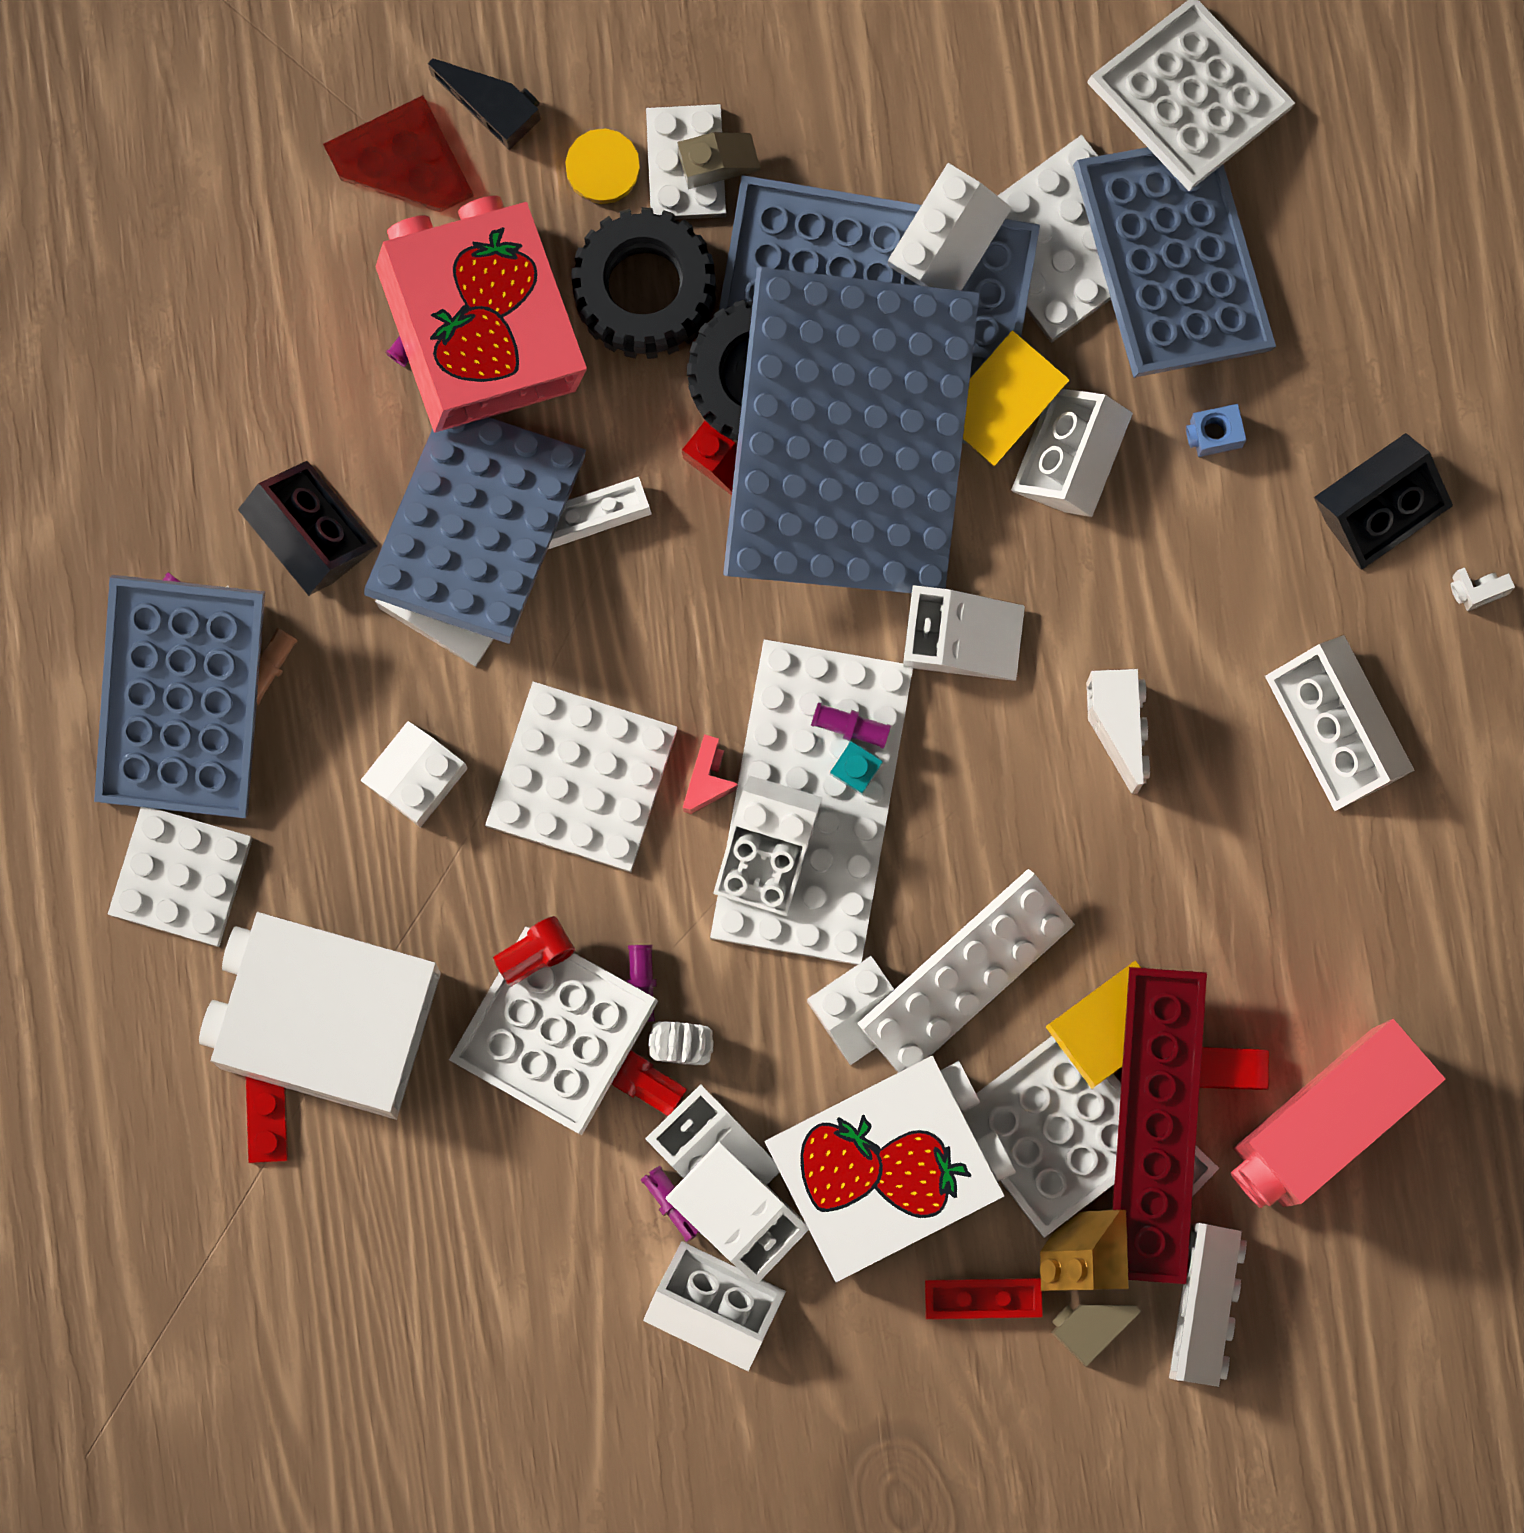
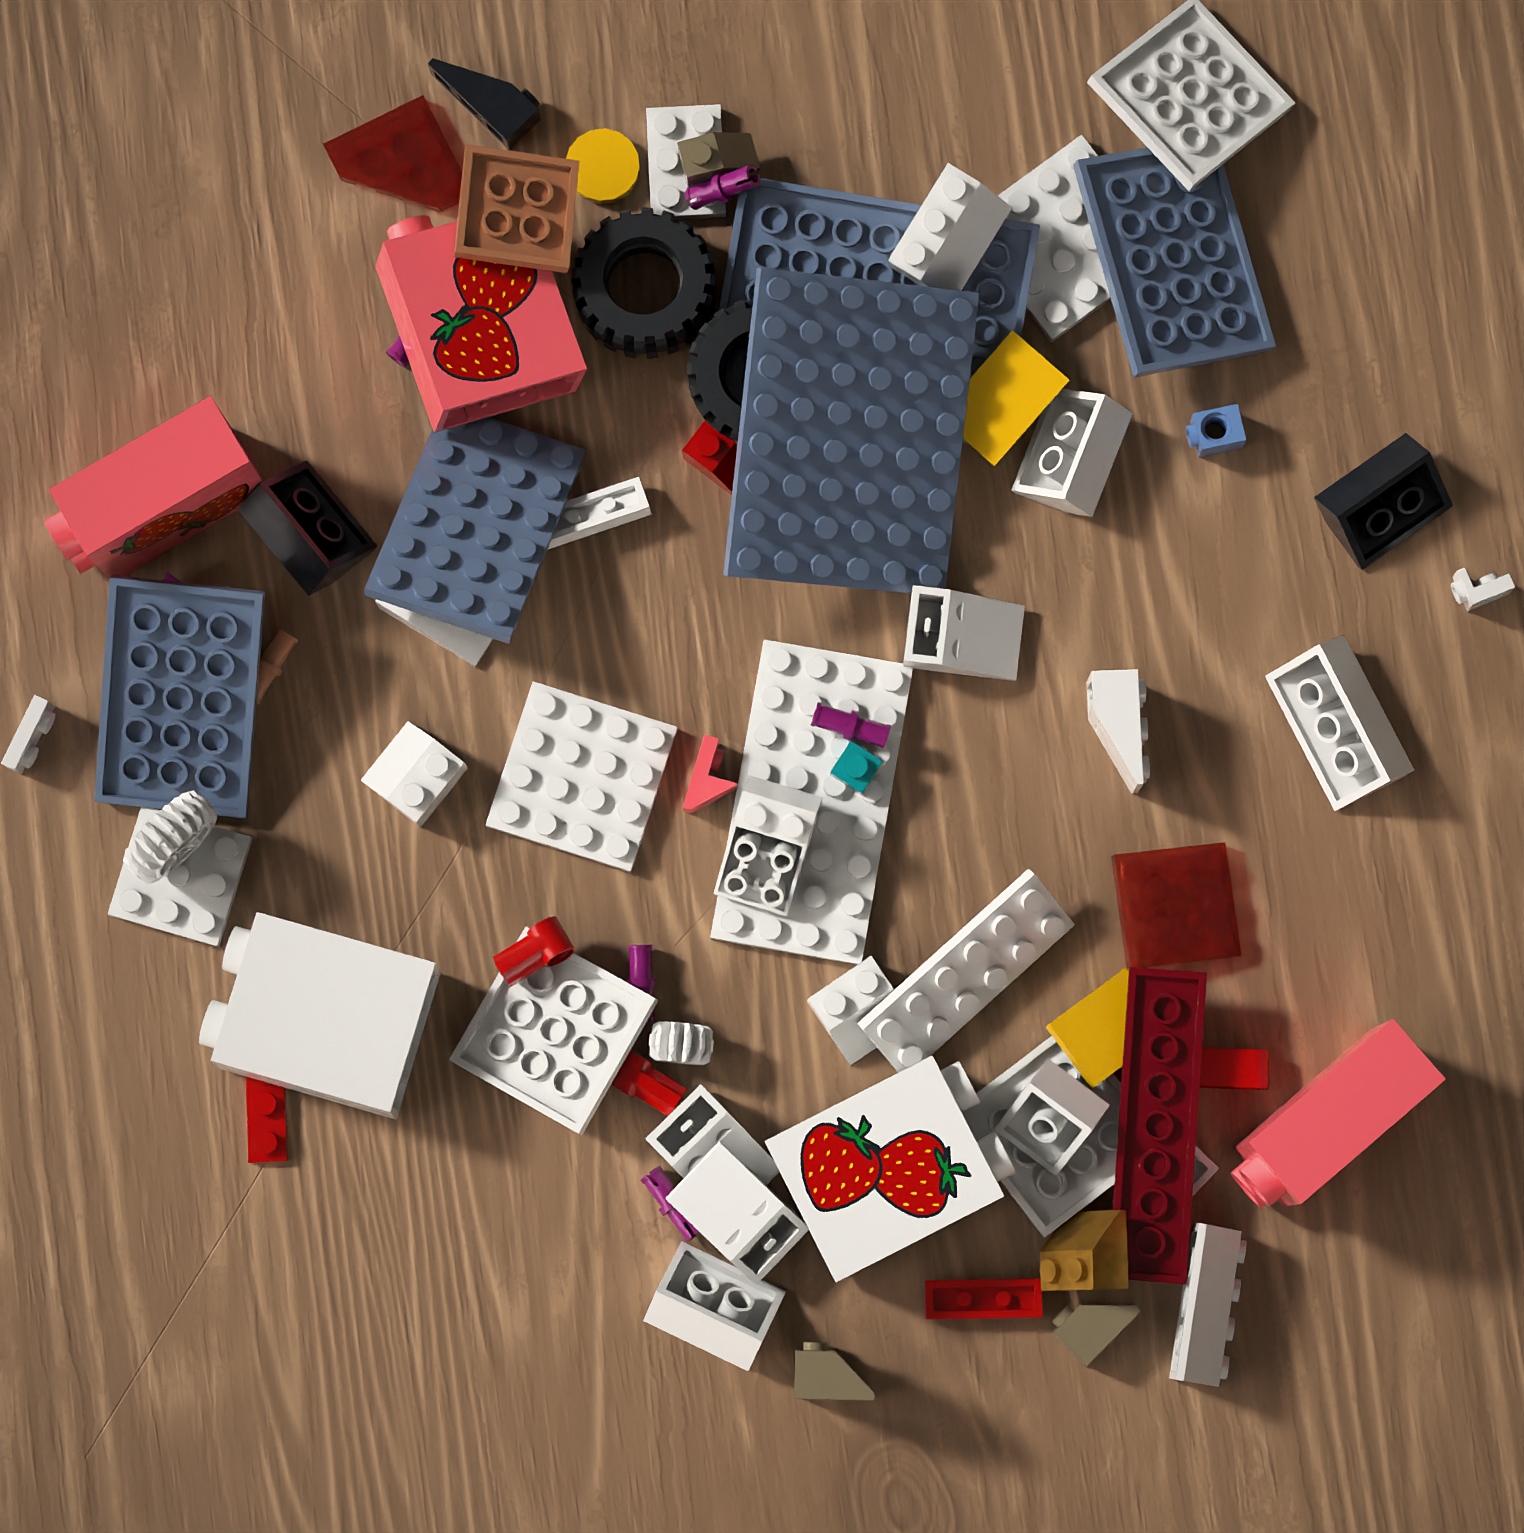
(36, 721): none -> white plate
(152, 492): none -> coral brick
(170, 837): none -> white gear
(516, 208): none -> nougat plate
(723, 186): none -> magenta pin
(826, 1375): none -> dark tan slope
(1052, 1117): none -> white slope
(1176, 905): none -> clear red plate

